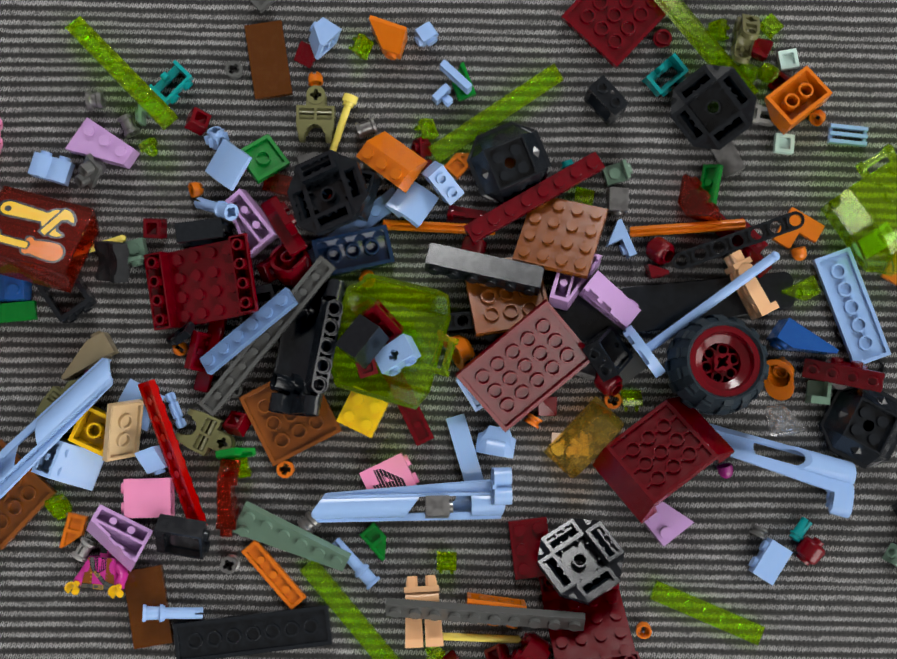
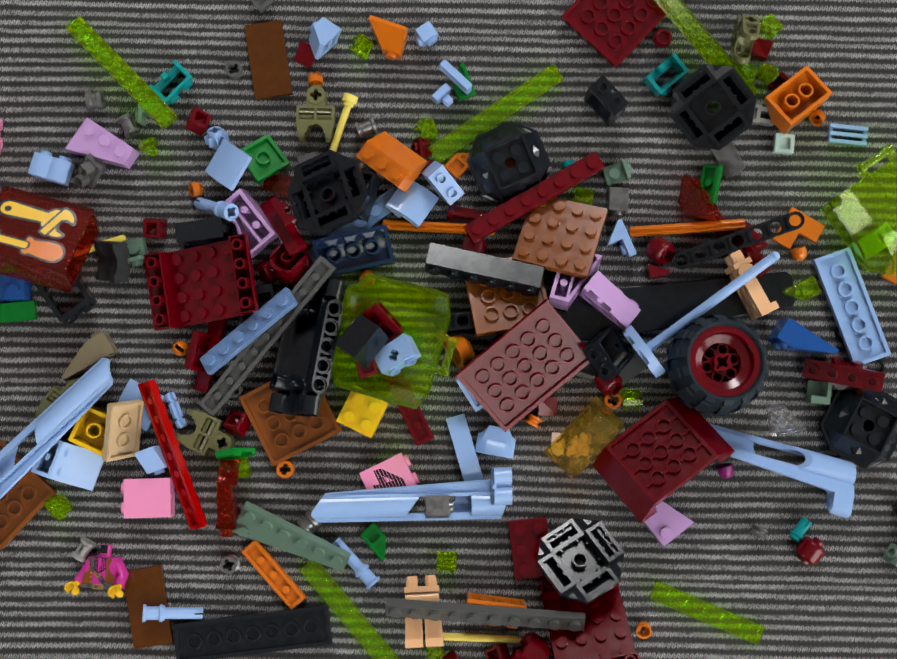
(73, 528): orange tile -> none
(119, 535): lavender wedge -> none
(181, 334): black tile -> none
(181, 545): black window -> none
(718, 29): clear neon green tile -> none
(769, 560): light blue brick -> none
(780, 379): orange piece -> none
(787, 59): light aqua plate -> none

